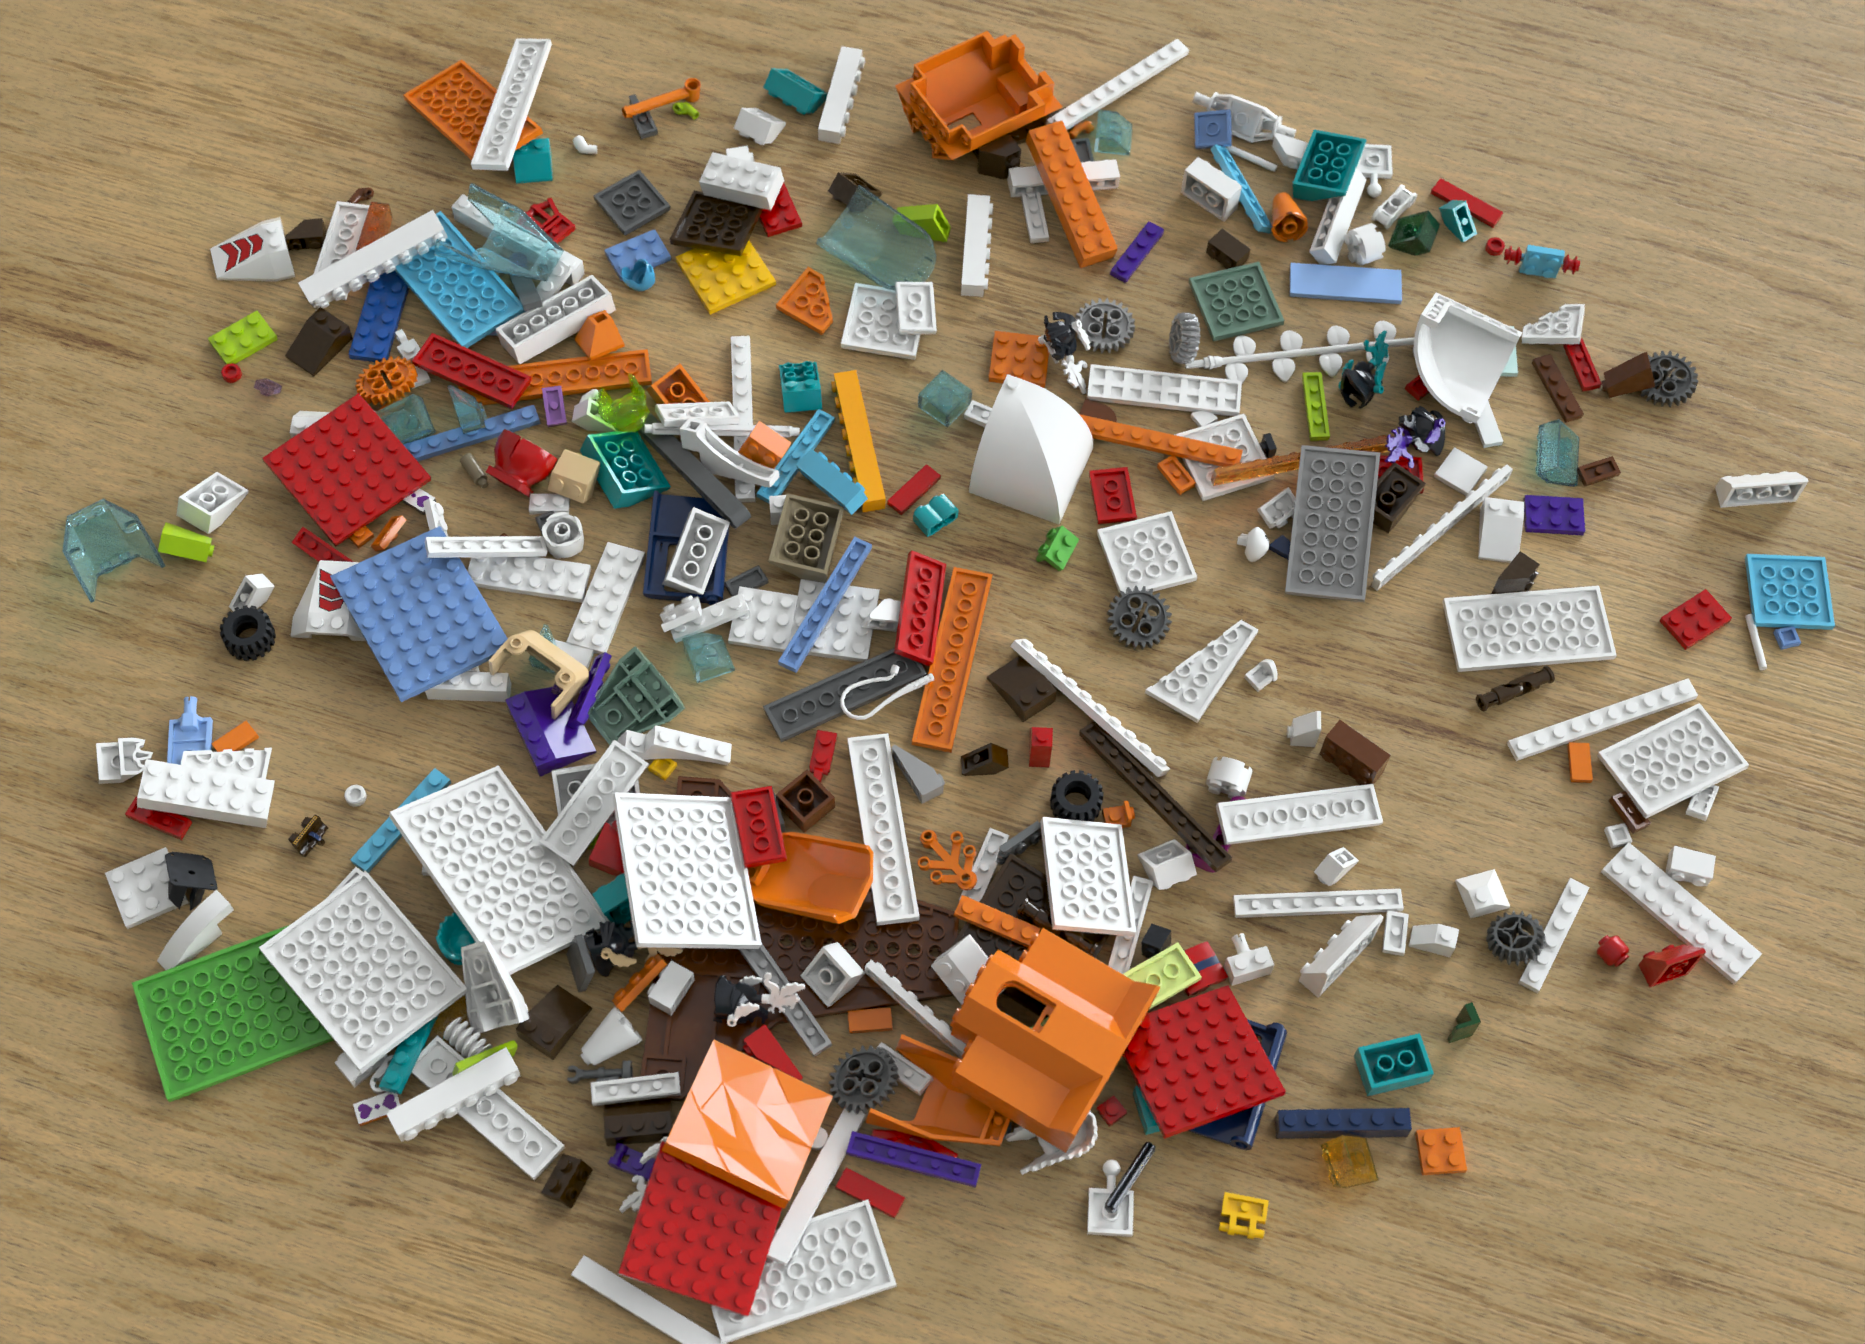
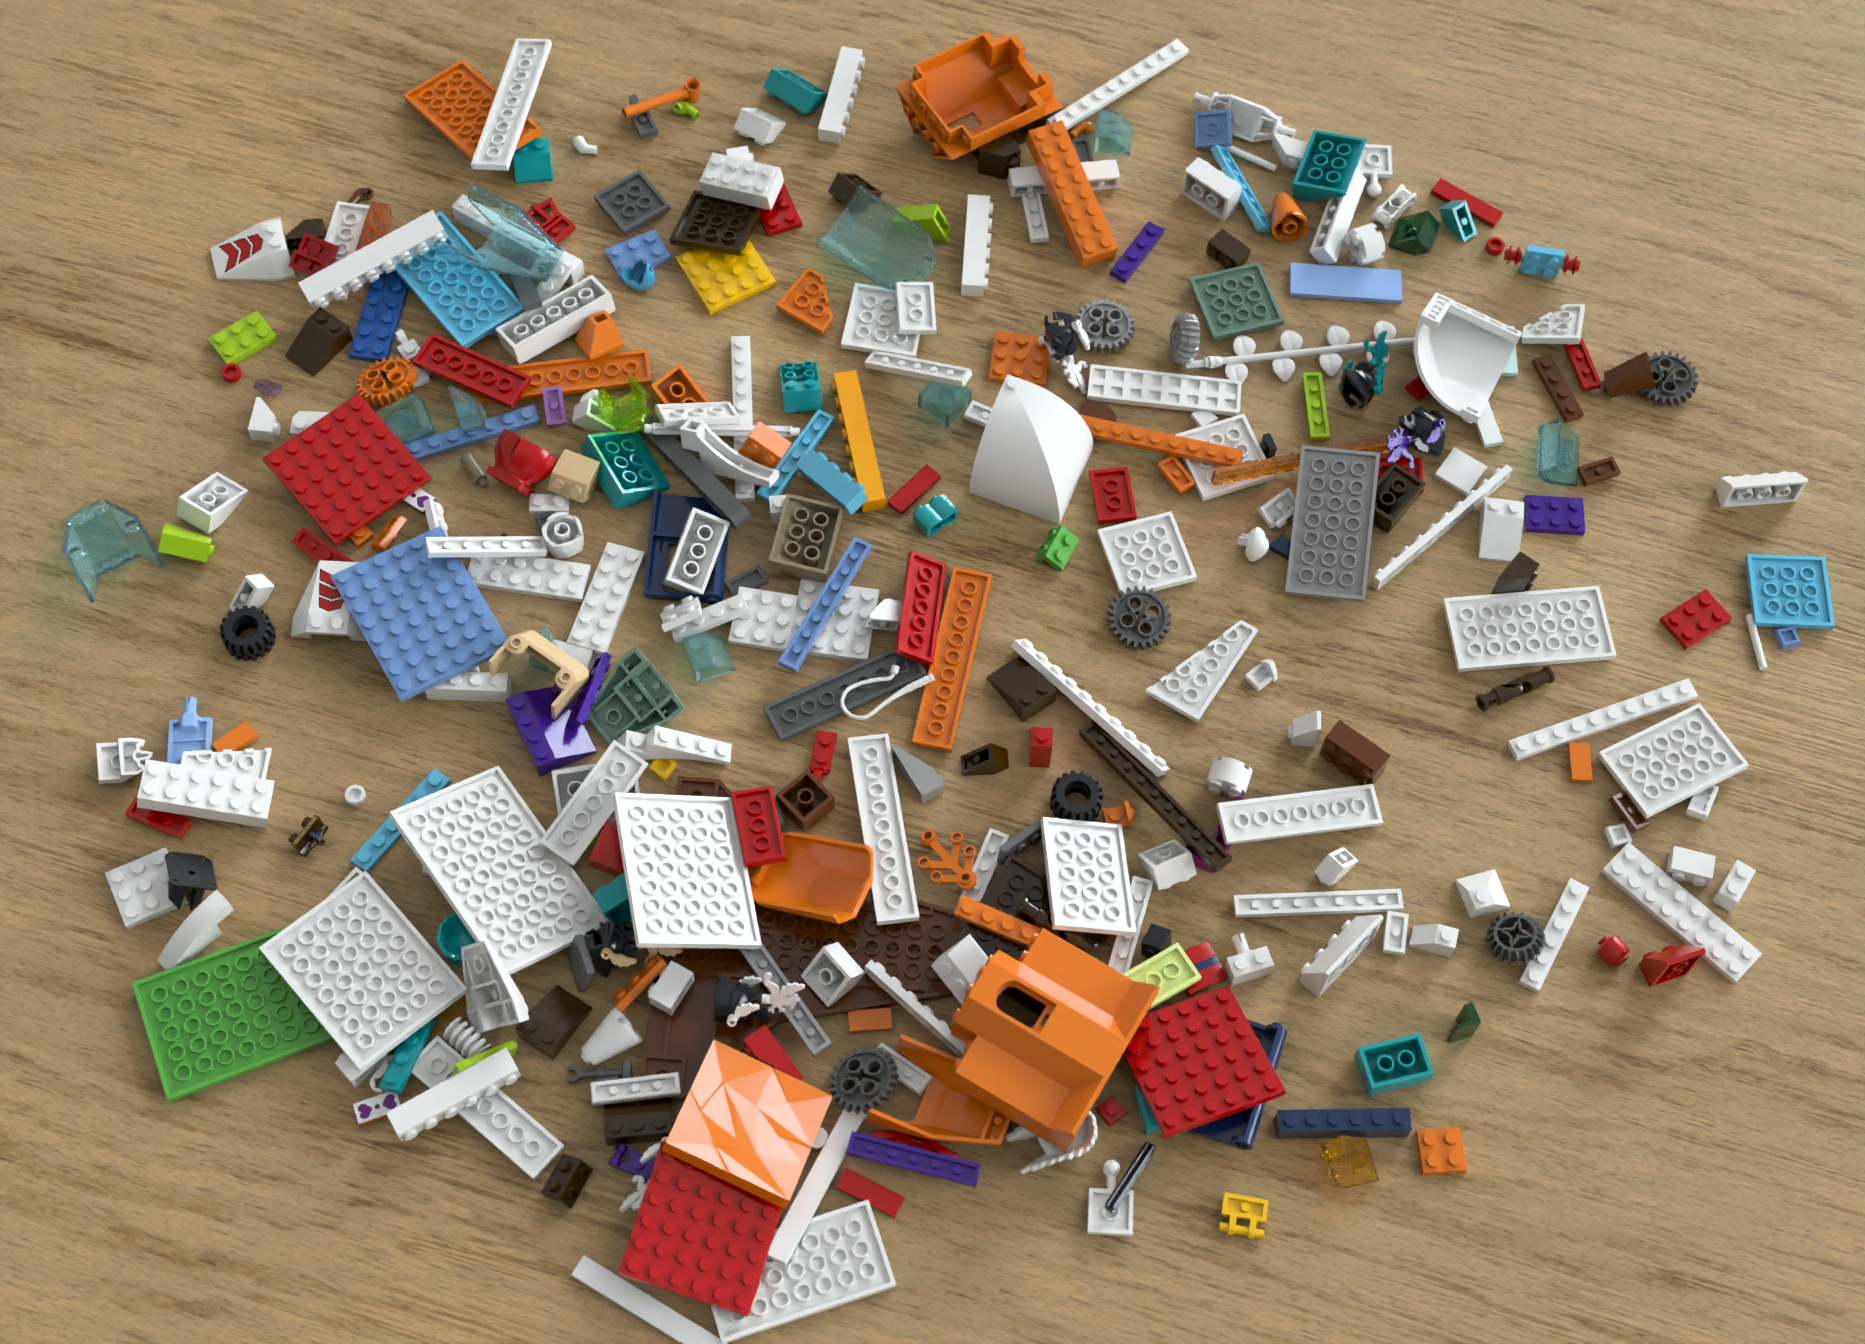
(263, 423): none -> white slope
(313, 255): none -> red slope
(918, 368): none -> white plate
(1733, 885): none -> white brick

